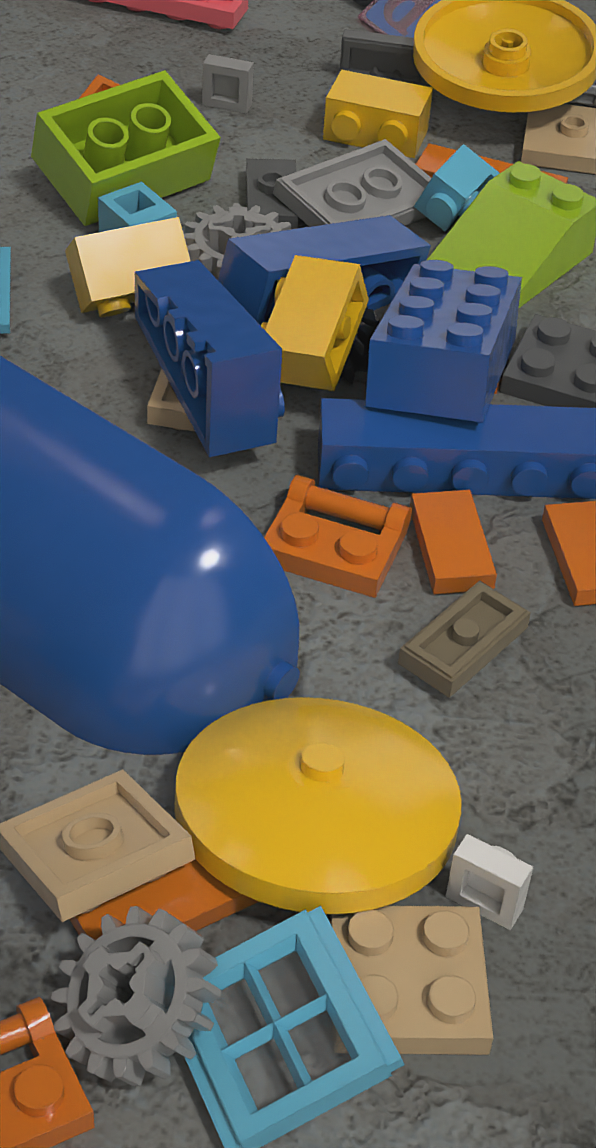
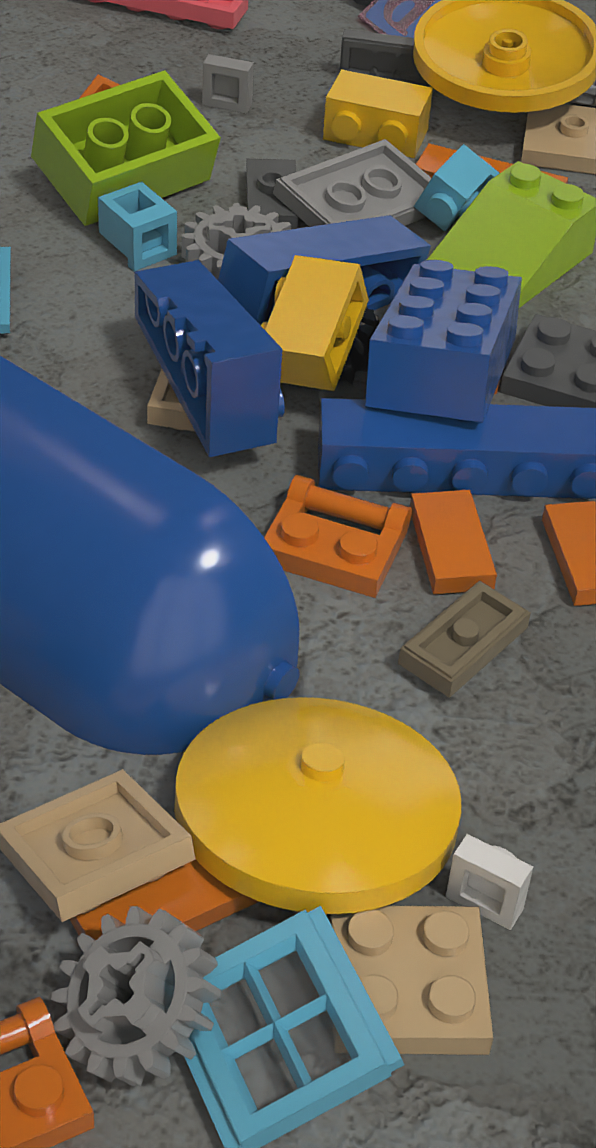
(106, 262): yellow brick -> none

